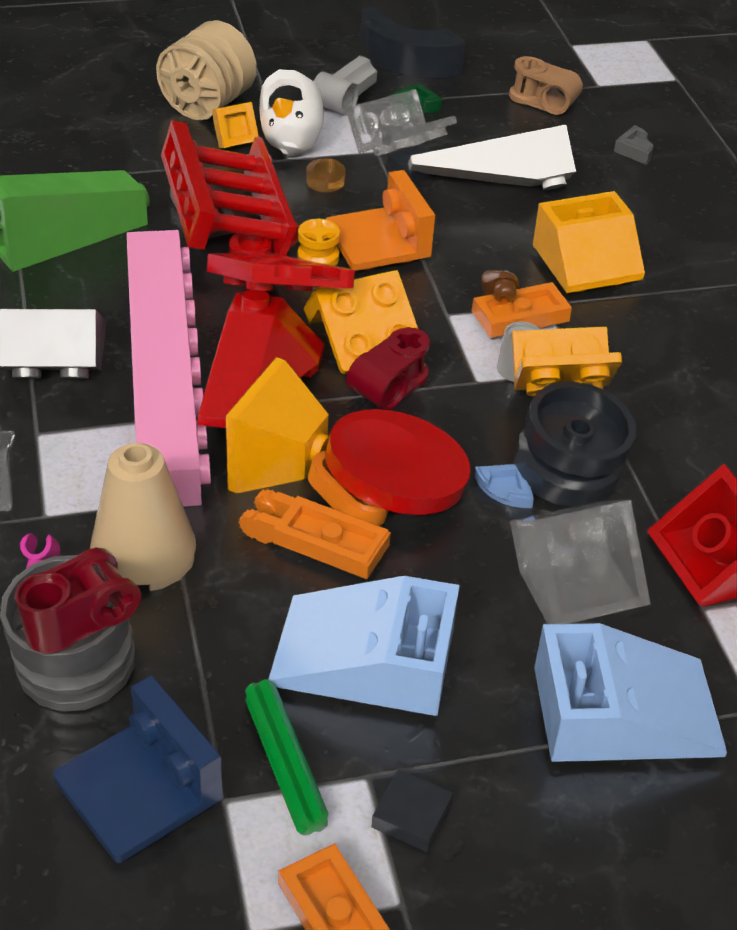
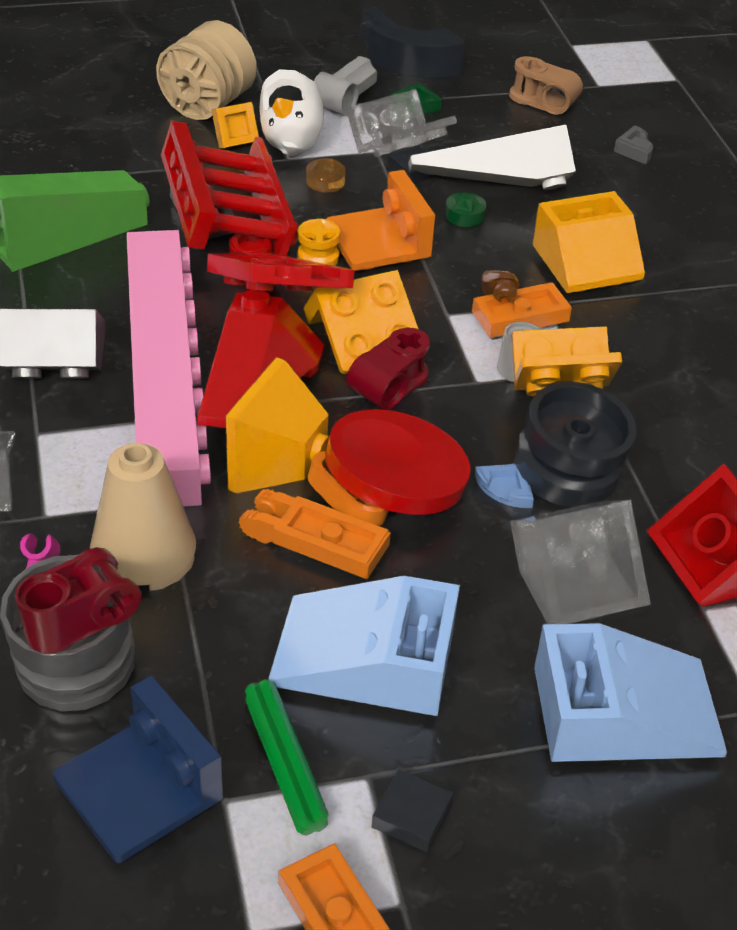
(465, 209): none -> dark green tile

